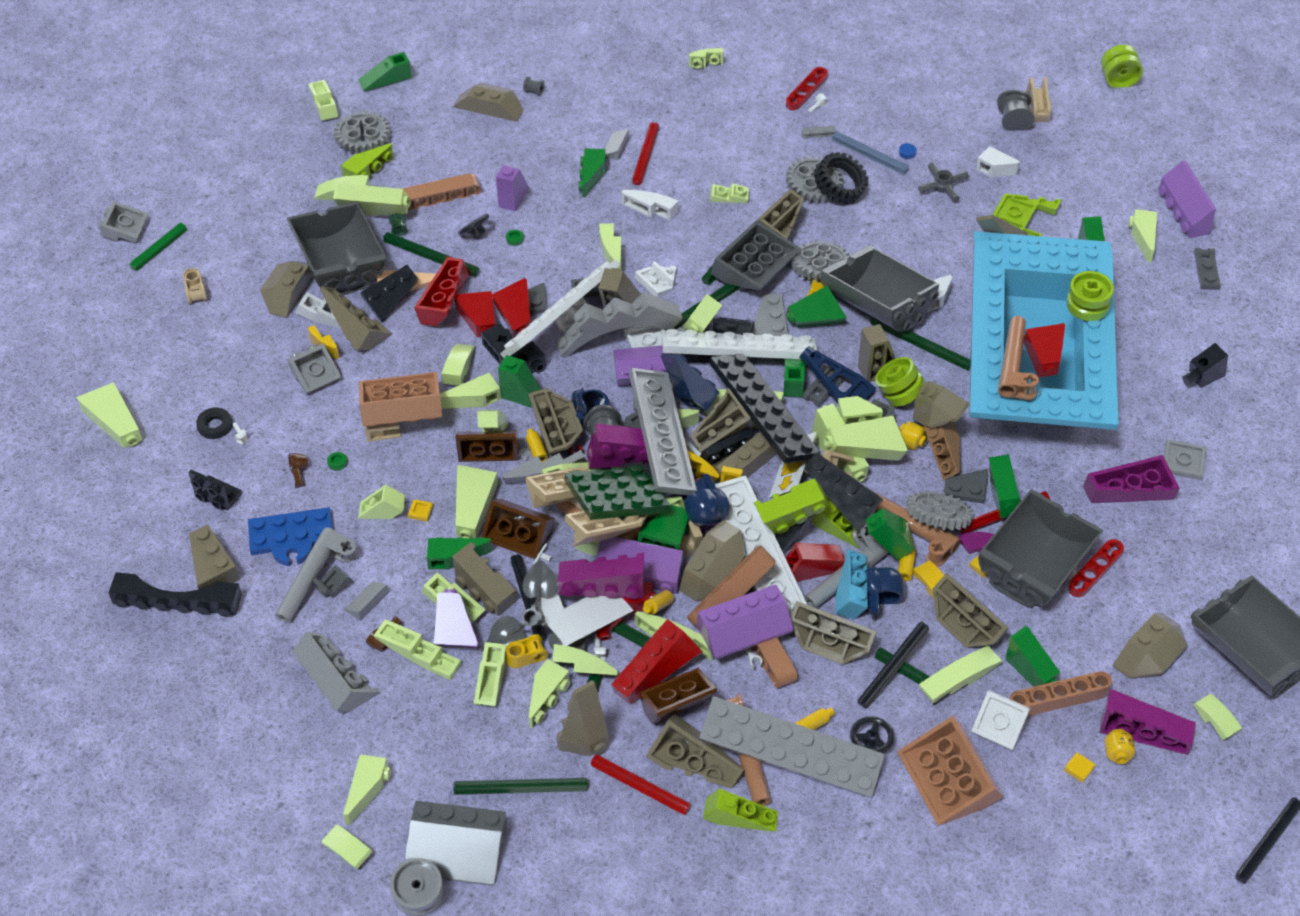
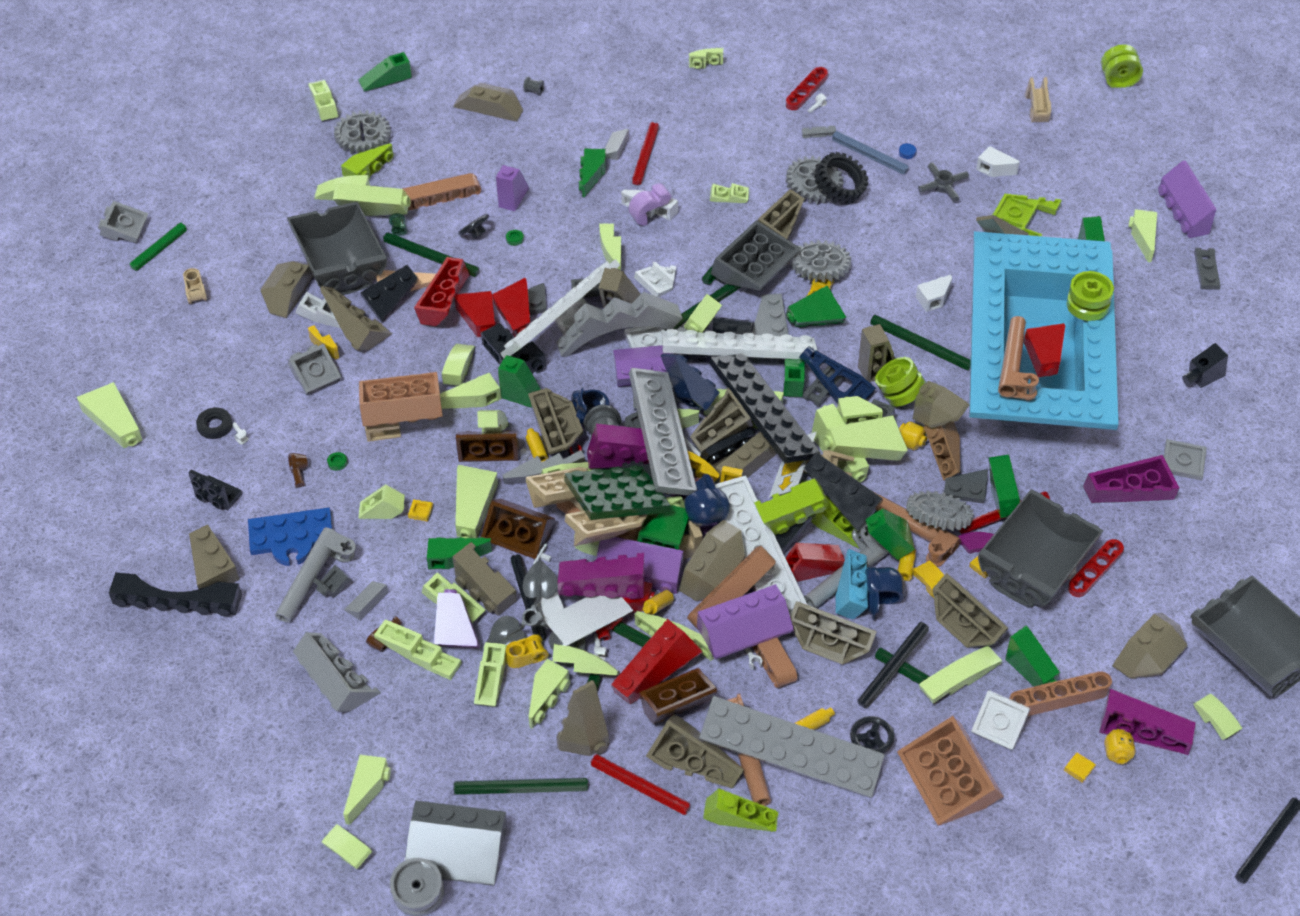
(647, 201): none -> lavender animal
(882, 288): dark grey cylinder -> none
(1015, 110): dark grey hat -> none

